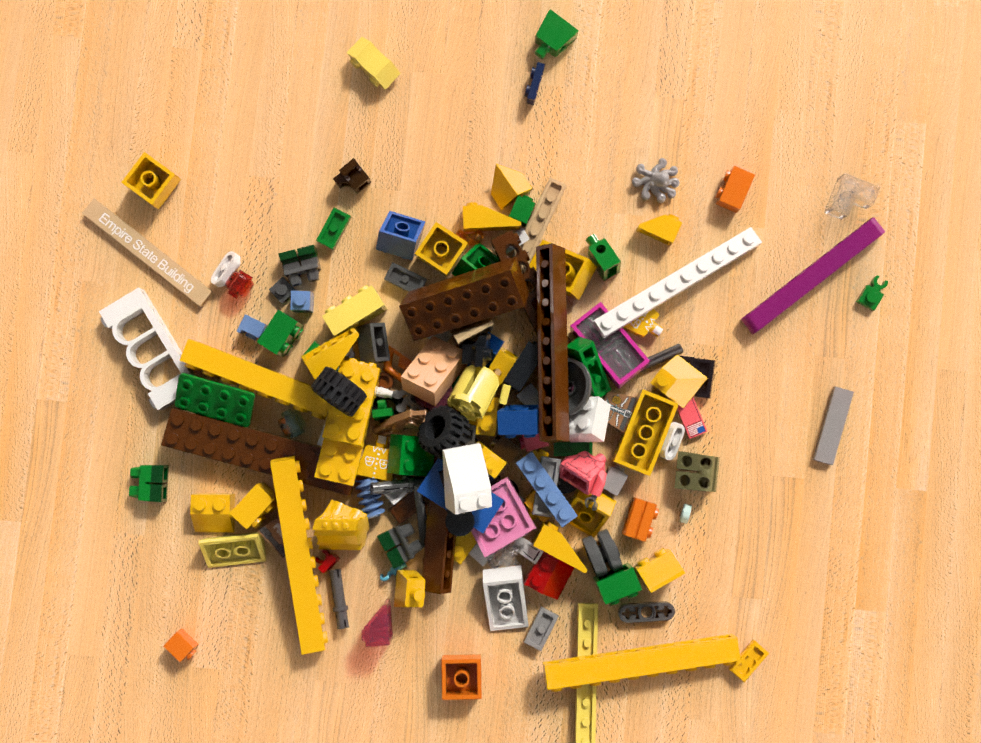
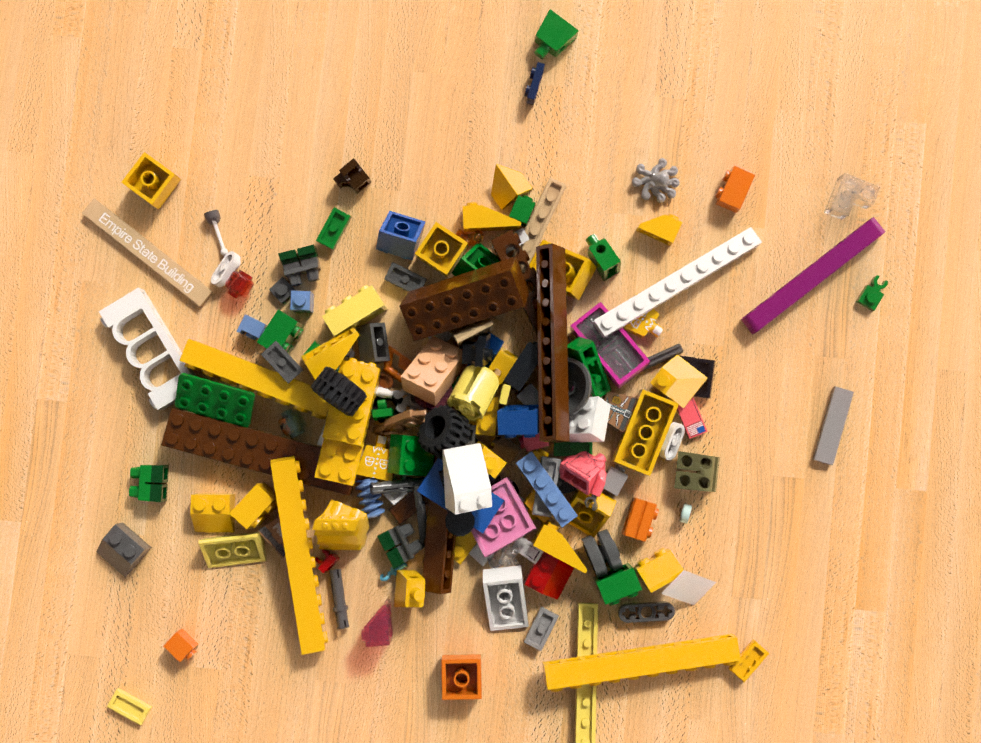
(122, 548): none -> dark grey slope
(129, 706): none -> light yellow tile
(213, 218): none -> hinge
(282, 362): none -> dark grey plate
(373, 63): light yellow brick -> none
(688, 587): none -> white sticker

